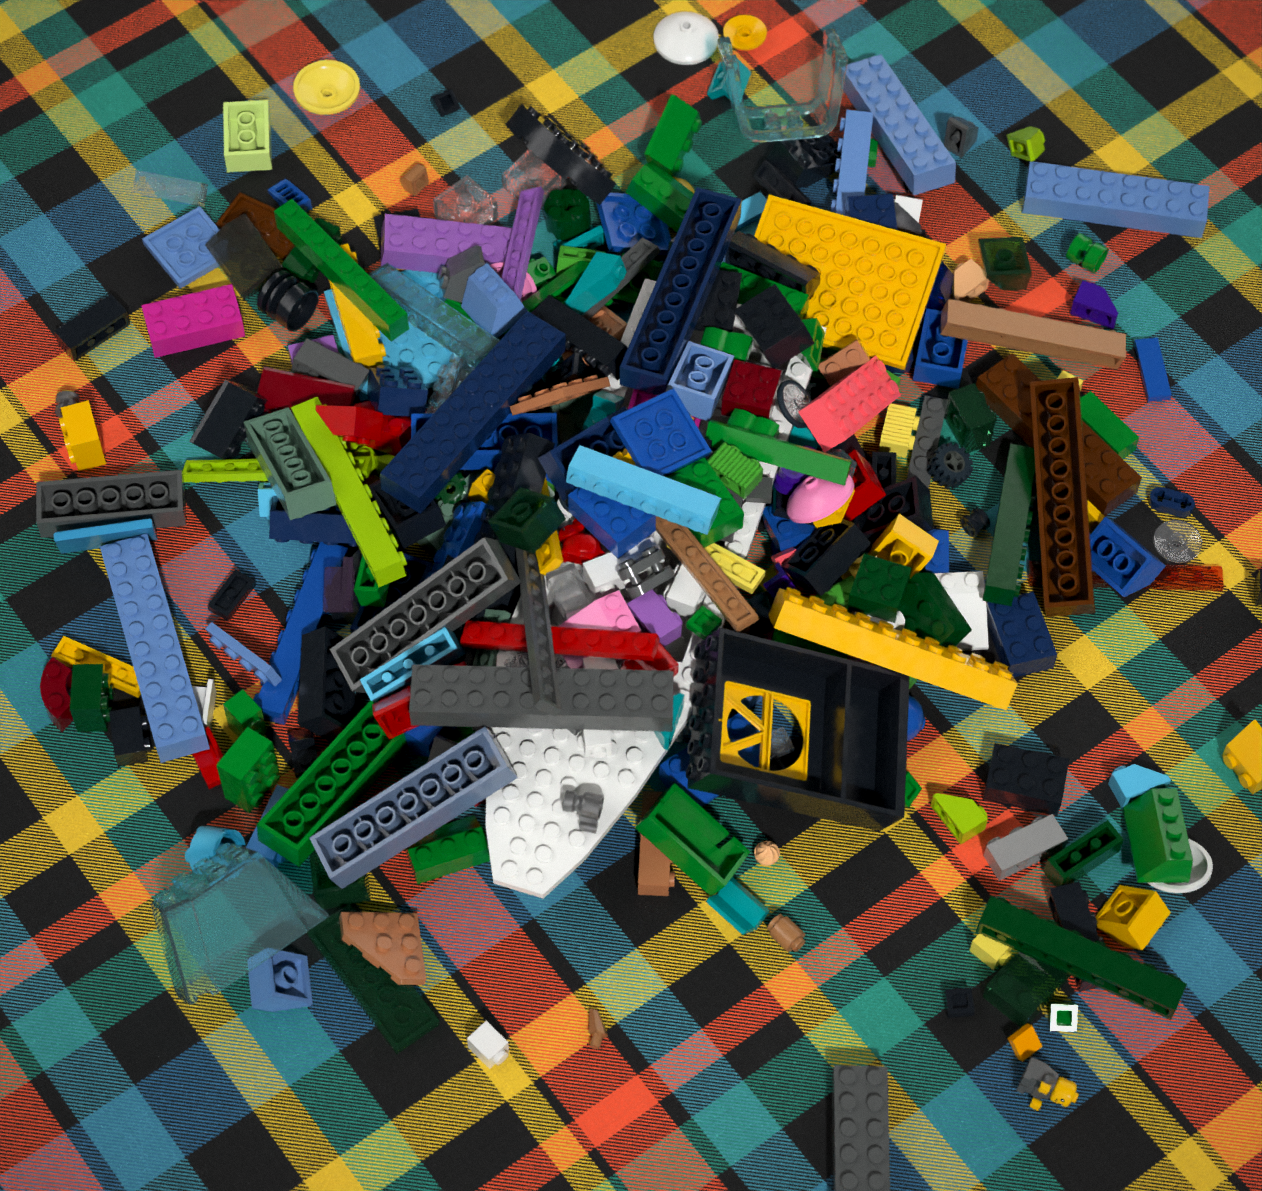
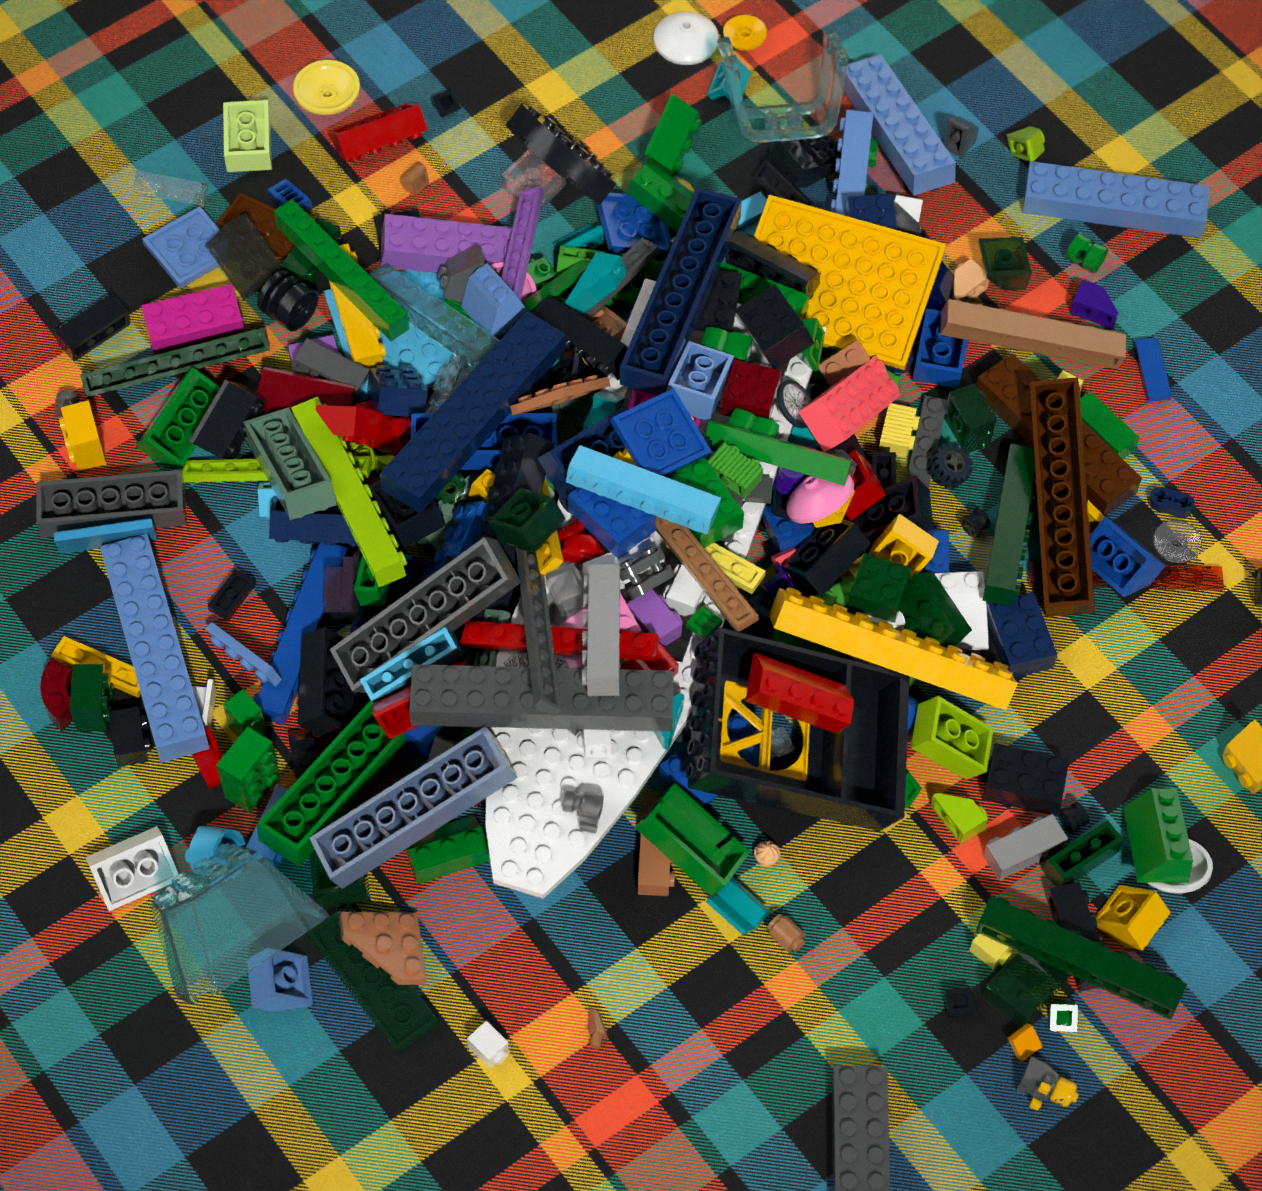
(132, 868): none -> white slope
(173, 426): none -> green slope
(174, 362): none -> dark green brick
(378, 131): none -> red slope
(466, 203): clear brick -> none
(567, 214): dark green brick -> none
(603, 630): none -> light grey brick
(799, 694): none -> red slope
(952, 738): none -> lime brick
(1073, 817): none -> black wheel
(1135, 780): medium azure slope -> none

